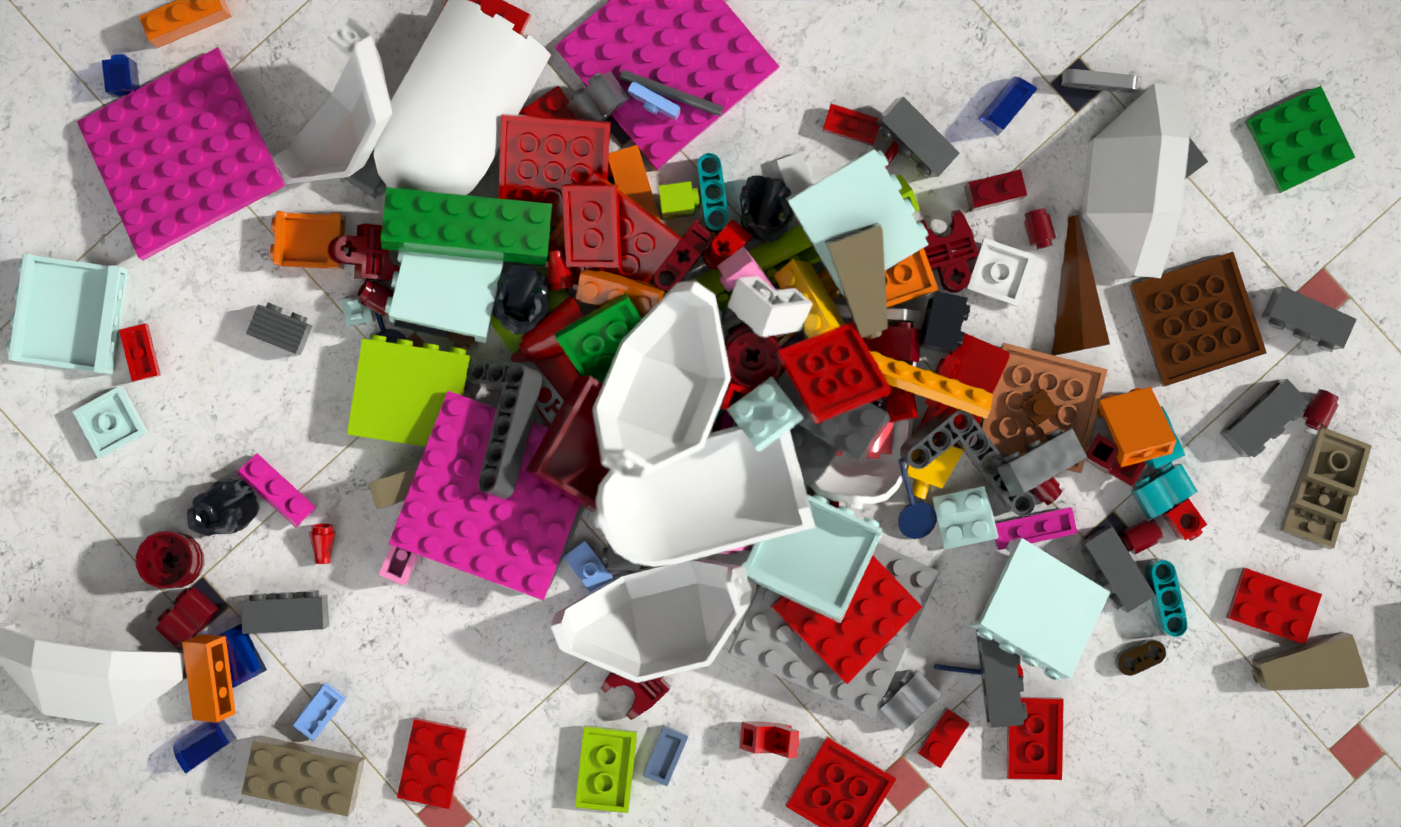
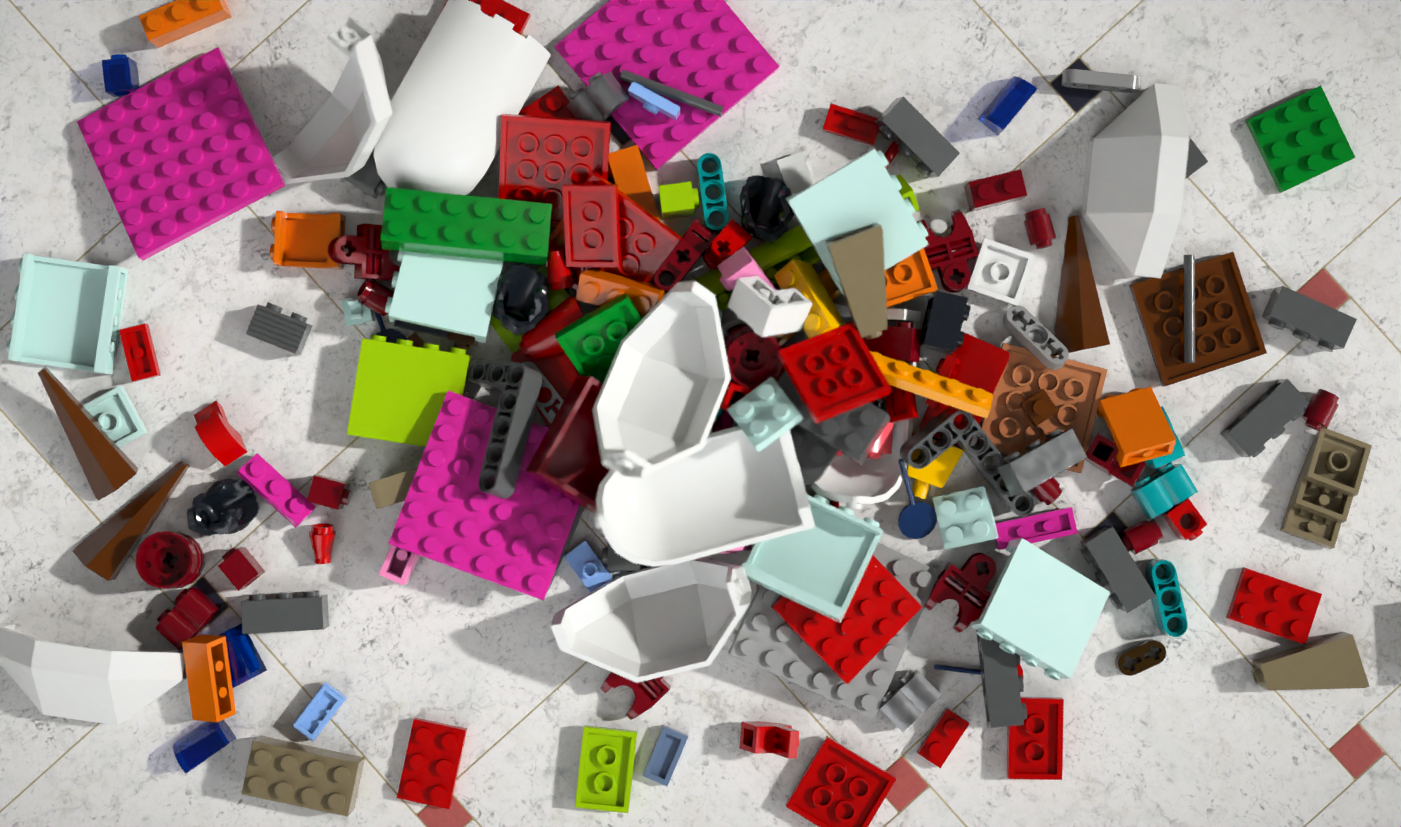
(98, 455): none -> reddish brown wedge
(114, 542): none -> reddish brown wedge
(218, 434): none -> red brick
(240, 567): none -> dark red brick
(329, 492): none -> dark red brick
(969, 607): none -> dark red piece
(1043, 356): none -> light grey beam
(1189, 308): none -> dark grey bar

